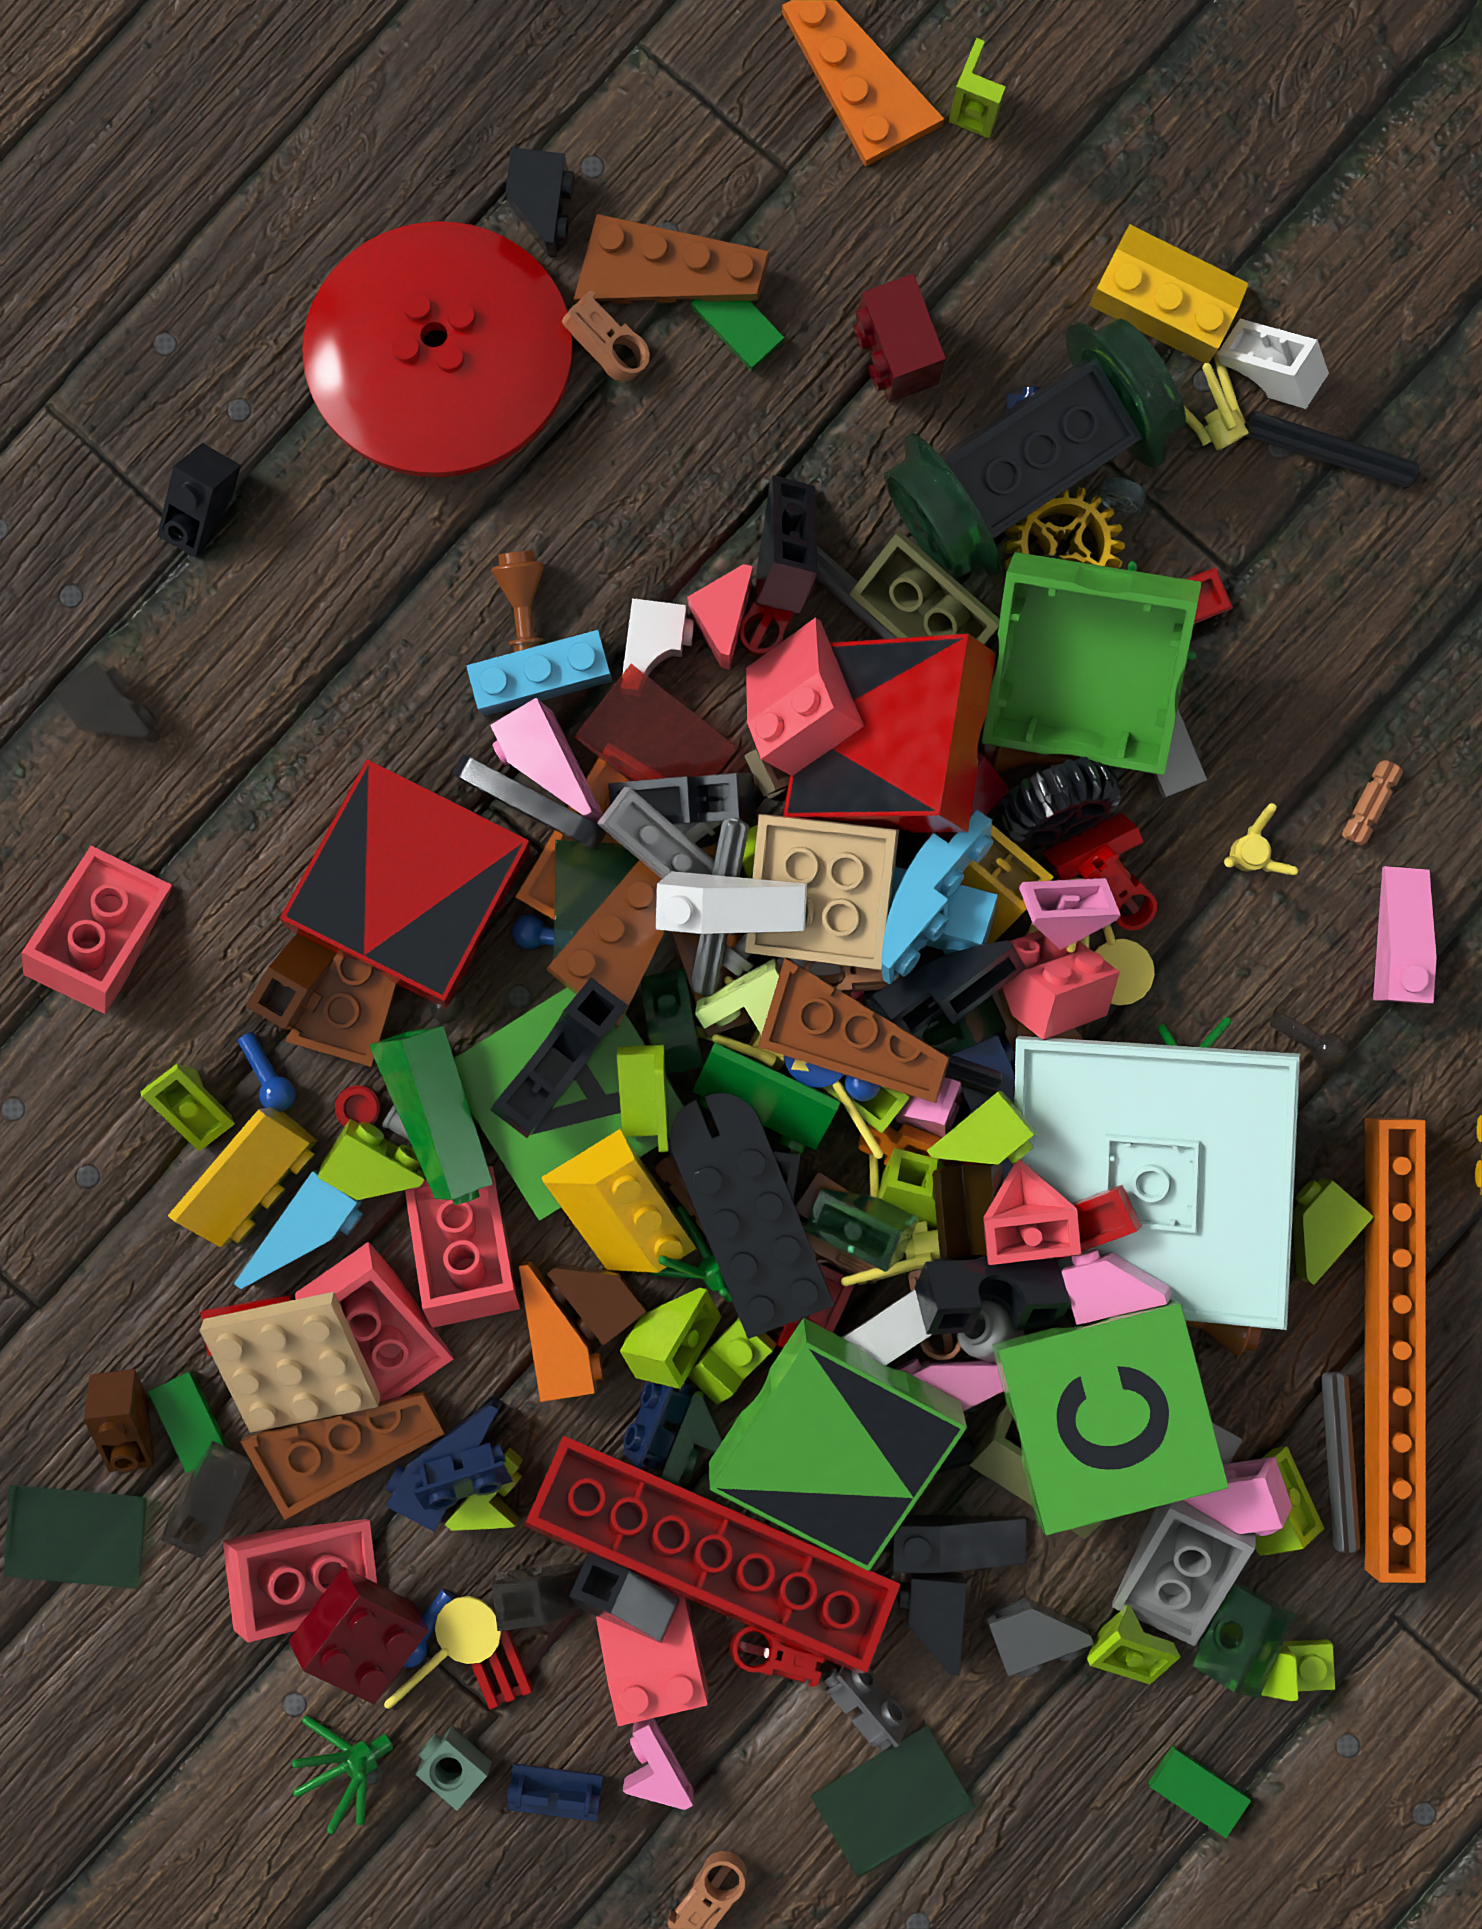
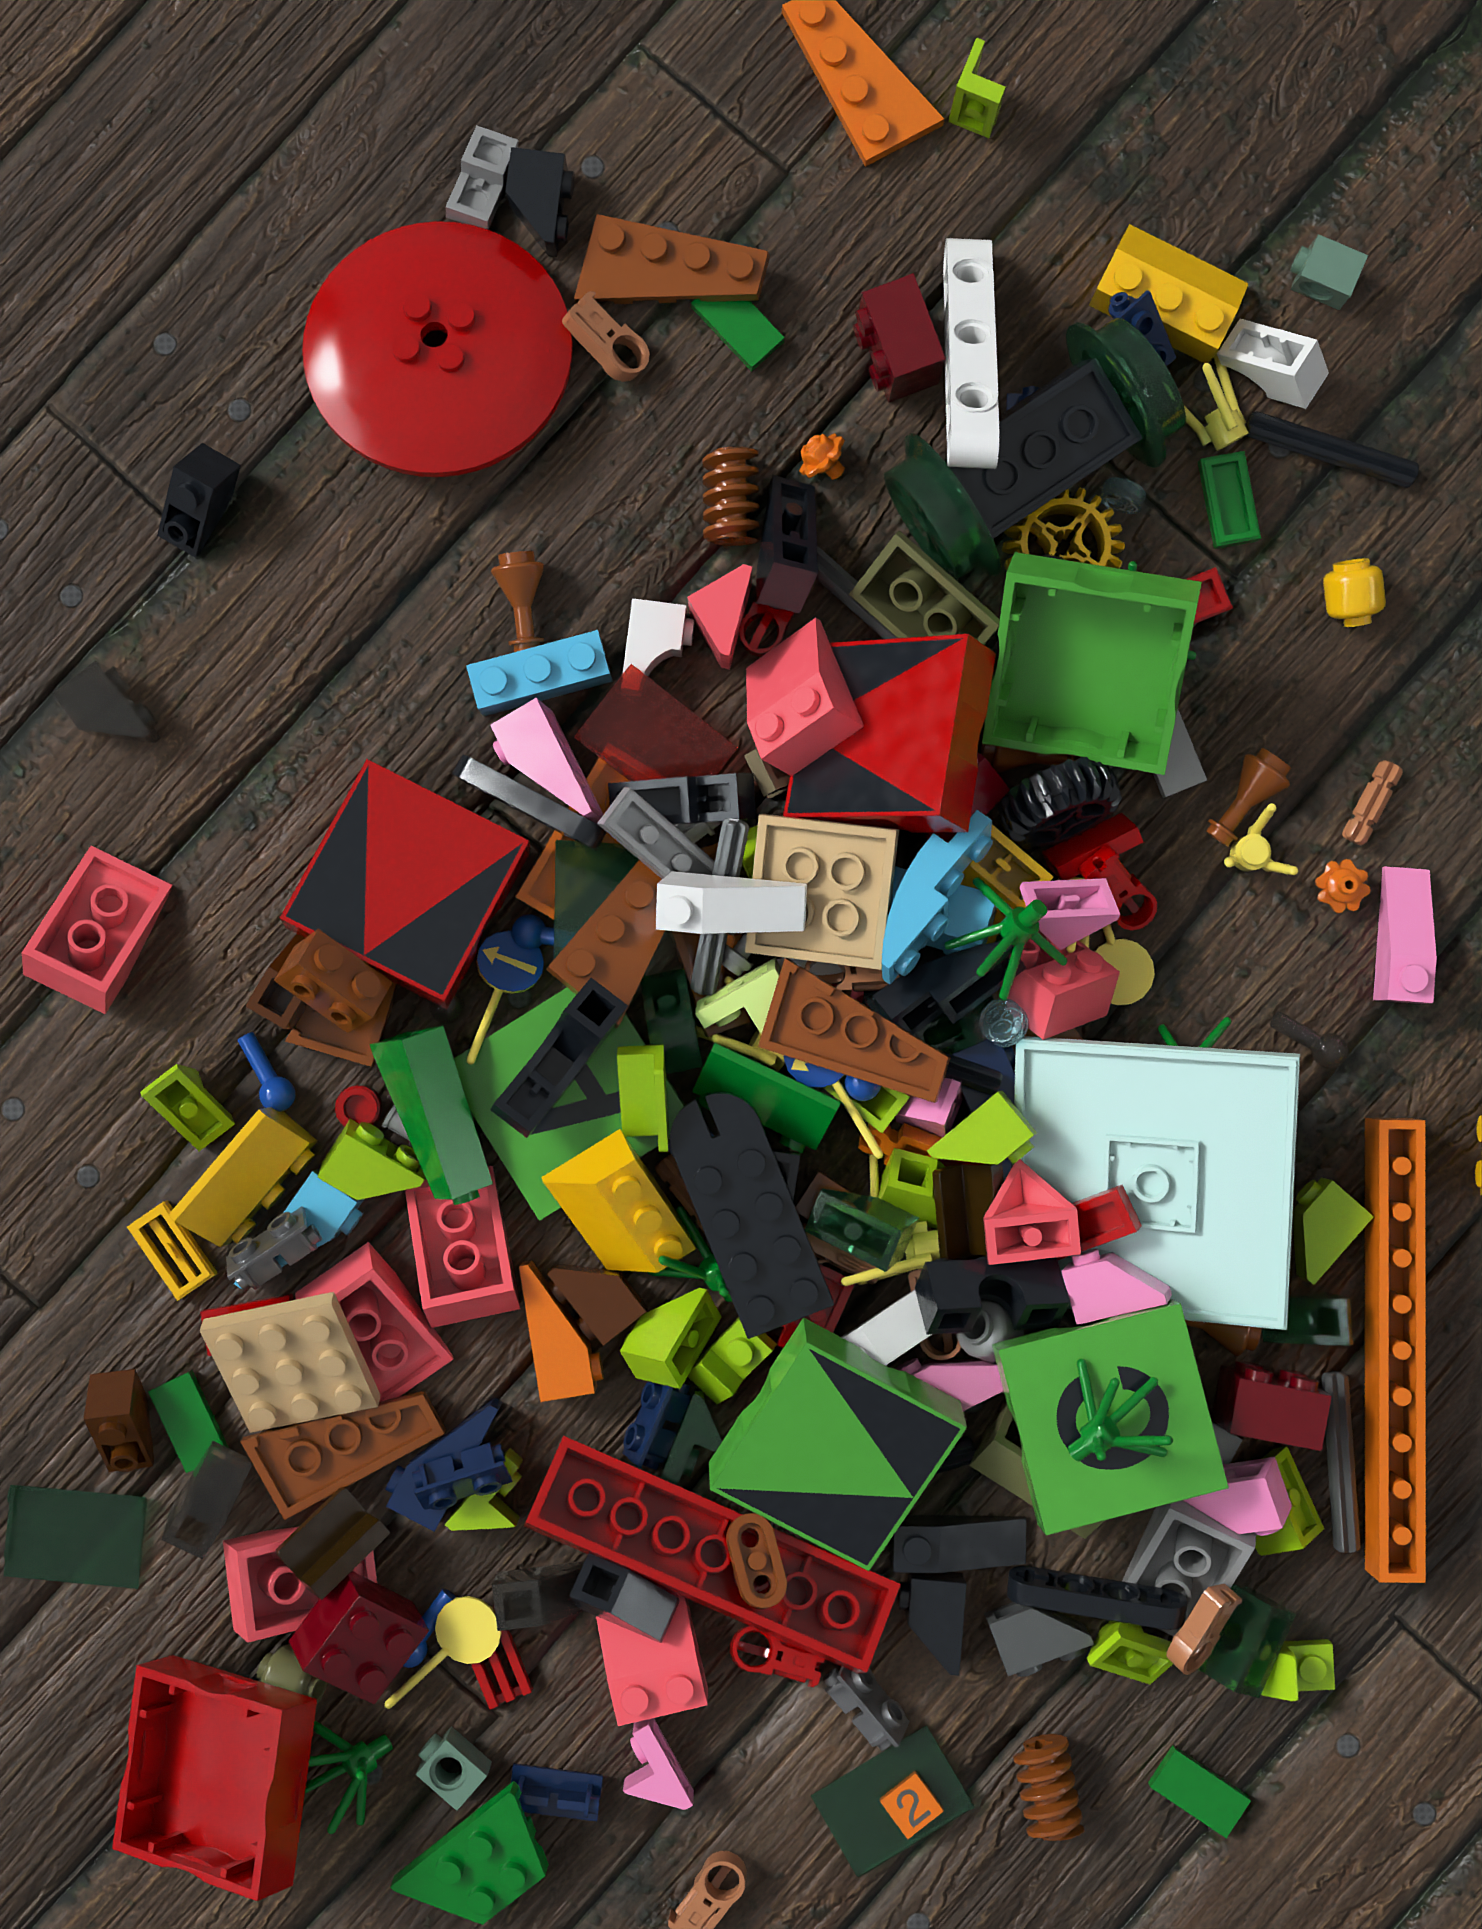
(158, 1261): none -> yellow tile
(215, 1776): none -> red tile
(253, 1259): none -> flat silver hinge
(285, 1672): none -> olive head
(331, 1543): none -> dark brown panel
(333, 981): none -> dark orange brick
(479, 1862): none -> green wing
(481, 178): none -> light grey slope
(507, 970): none -> blue piece
(728, 496): none -> dark orange piece
(756, 1561): none -> dark orange plate
(822, 456): none -> orange plant
(911, 1804): none -> orange tile
(970, 354): none -> white beam
(1003, 1022): none -> clear light blue tile
(1015, 929): none -> green plant
(1049, 1788): none -> dark orange piece
(1097, 1597): none -> black beam
(1102, 1432): none -> green plant
(1145, 317): none -> dark blue hinge
(1202, 1628): none -> nougat piece
(1229, 500): none -> green tile
(1259, 780): none -> dark orange piece
(1270, 1406): none -> dark red brick
(1315, 1320): none -> clear green slope
(1327, 271): none -> sand green brick
(1342, 886): none -> orange plant
(1354, 591): none -> yellow head

